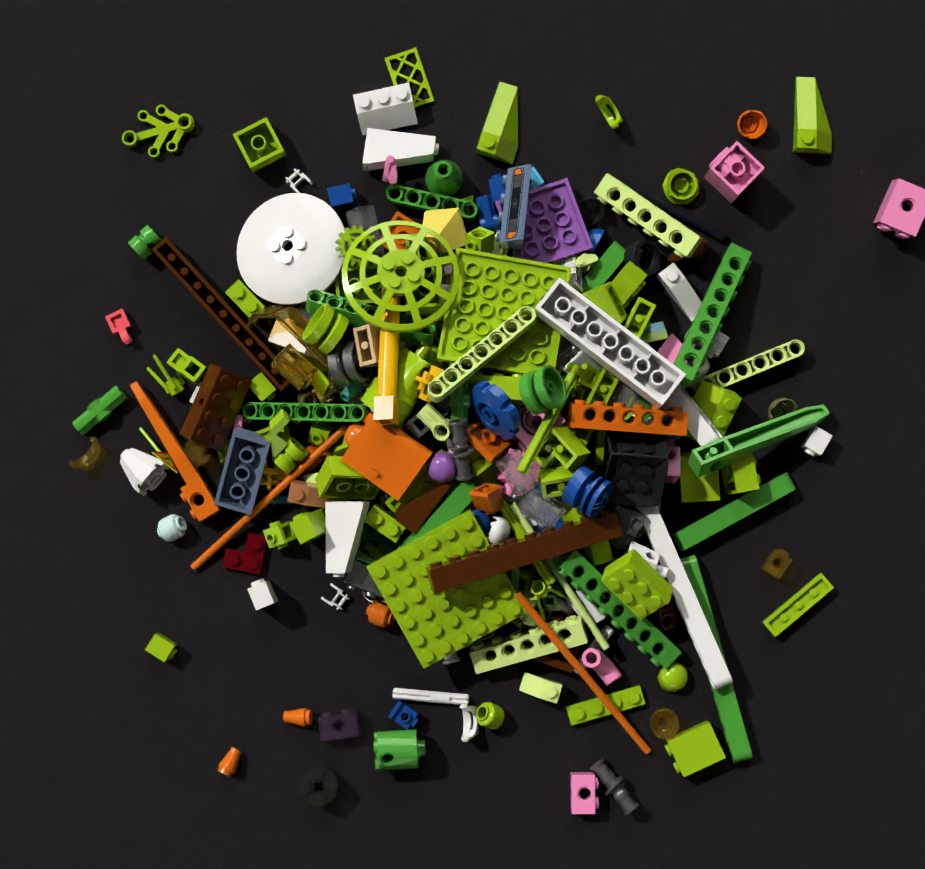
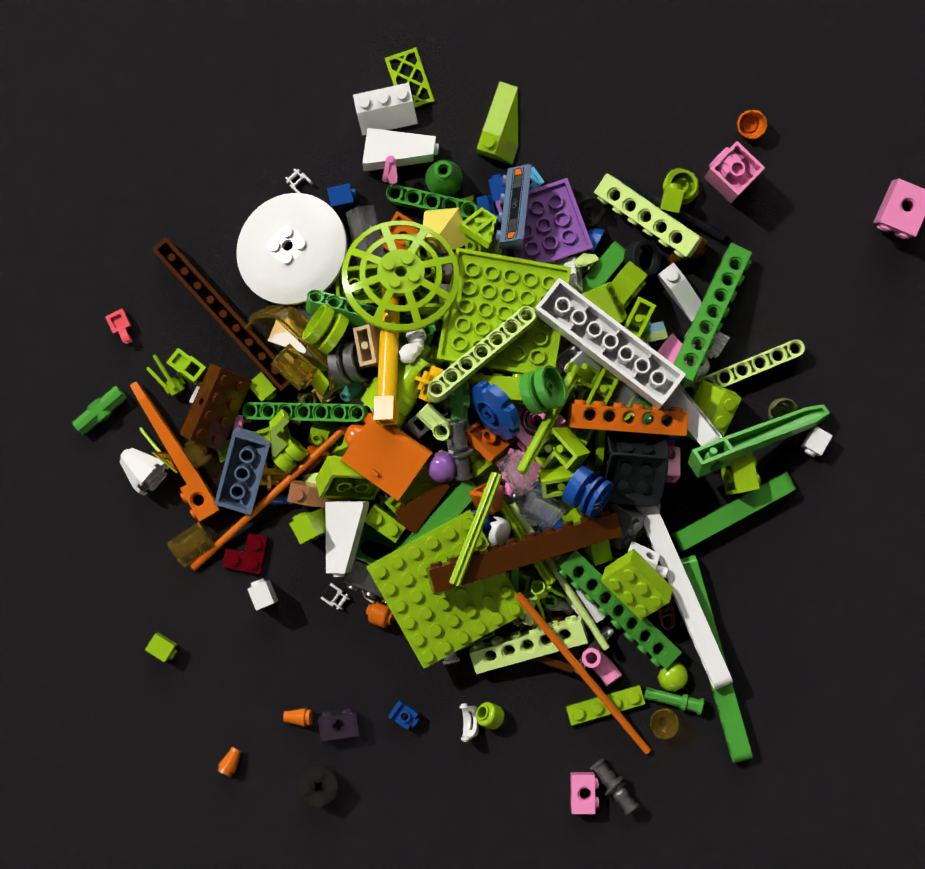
(83, 463): clear yellow helmet -> none
(145, 242): bright green wheel -> none
(161, 130): lime plant -> none
(171, 527): light aqua head -> none
(191, 544): none -> clear yellow brick
(244, 298): lime brick -> none
(259, 144): lime brick -> none
(279, 534): lime brick -> none
(347, 240): lime gear -> none
(376, 552): plate -> none
(398, 749): bright green cylinder -> none
(411, 351): none -> white arm
(430, 696): white axle -> none
(475, 529): none -> lime axle
(479, 226): none -> lime wing
(540, 687): yellowish green slope -> none
(602, 102): lime helmet -> none
(672, 197): none -> lime brick
(683, 702): none -> bright green pin
(694, 488): lime brick -> none
(694, 749): lime brick -> none
(784, 561): clear yellow brick -> none
(797, 604): lime plate -> none
(811, 124): lime wedge -> none

